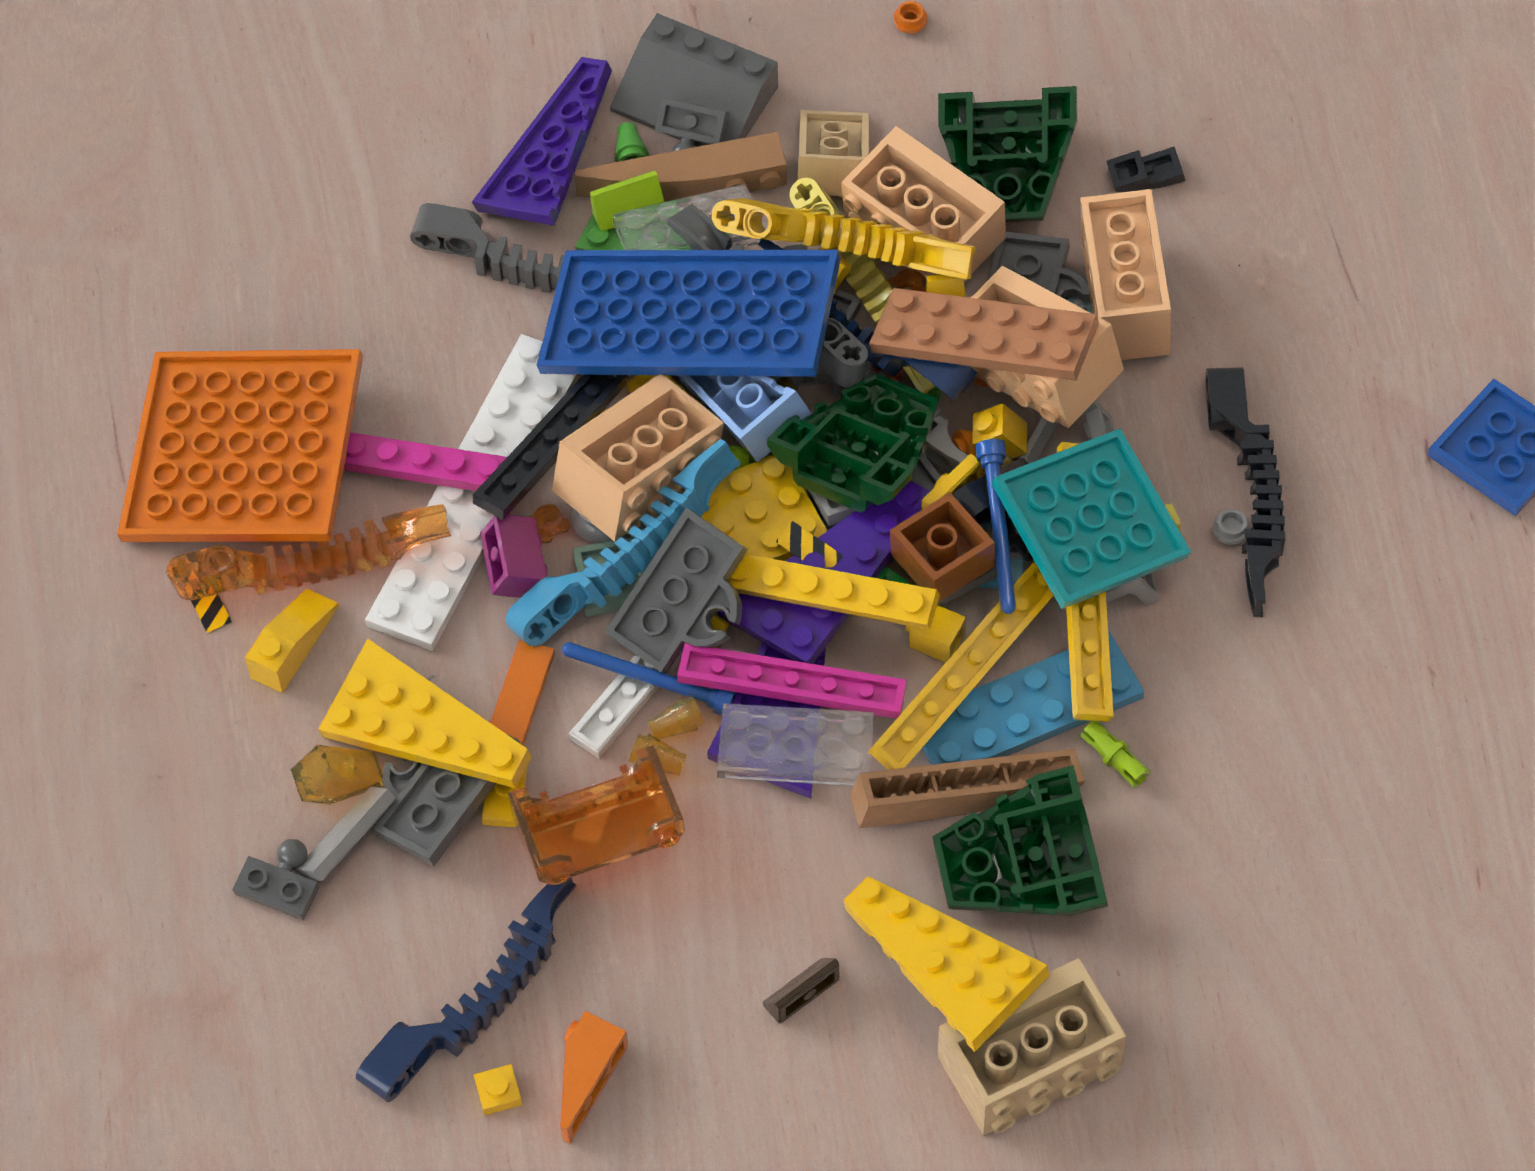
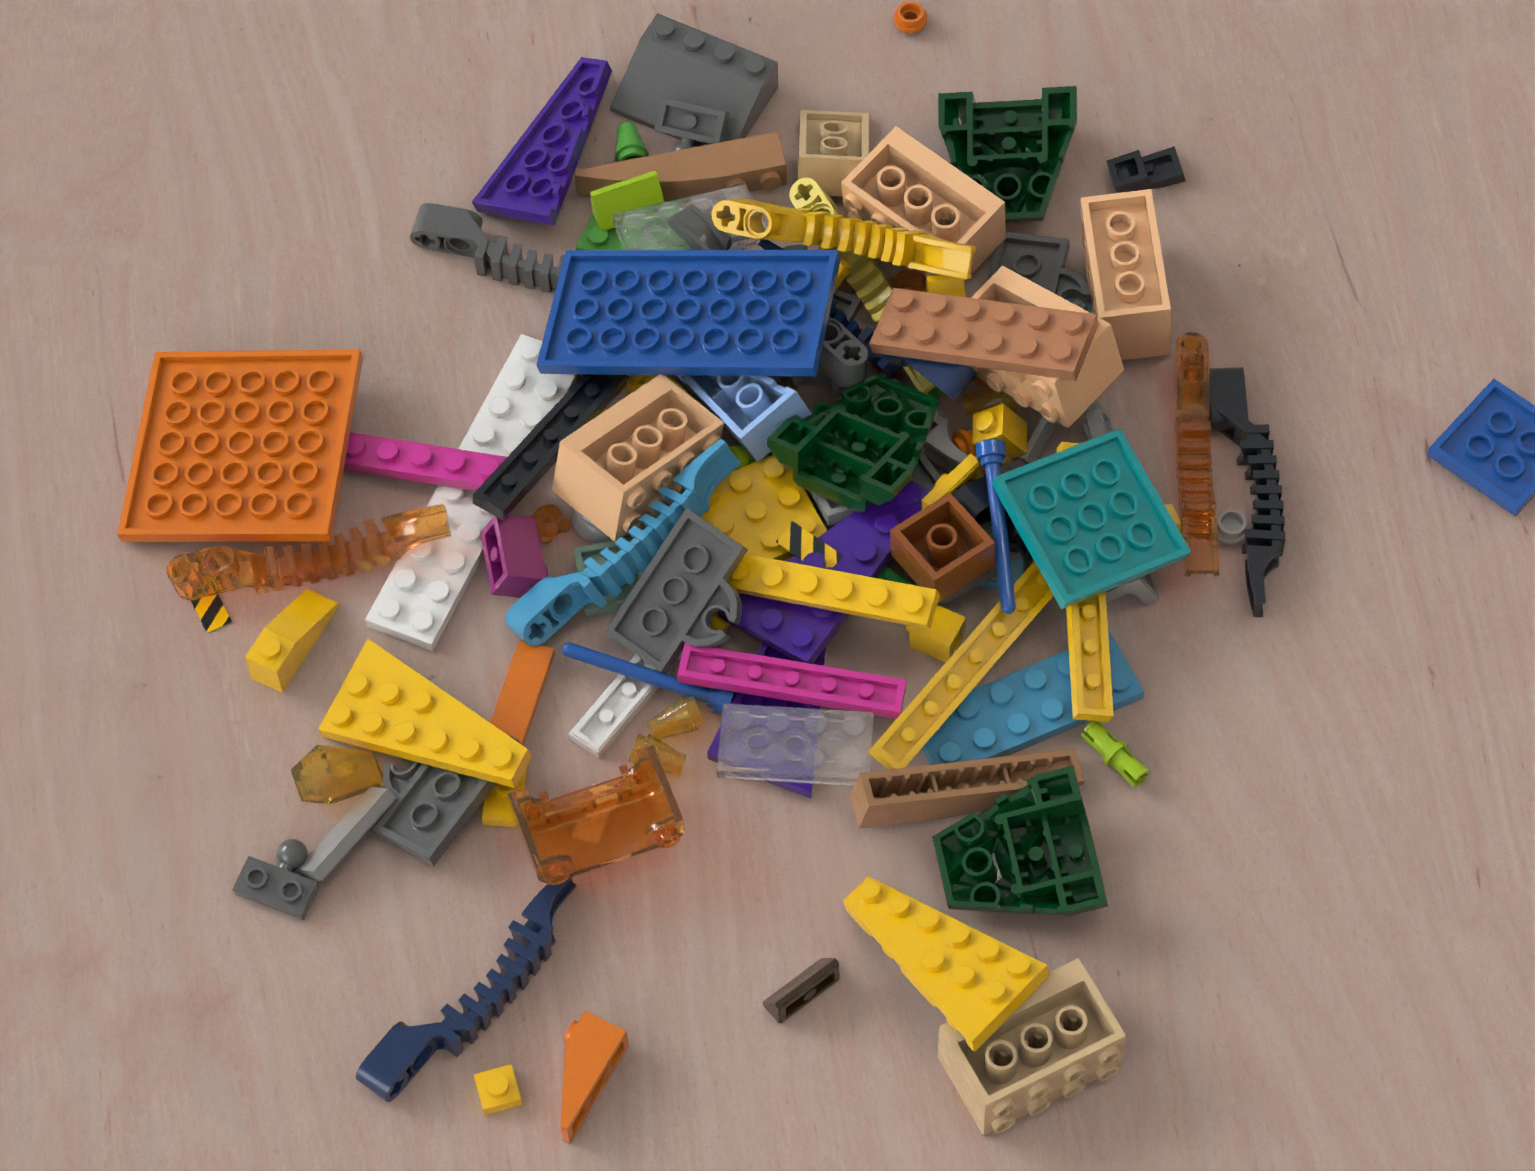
(986, 399): none -> clear yellow cone
(1193, 454): none -> clear orange piece

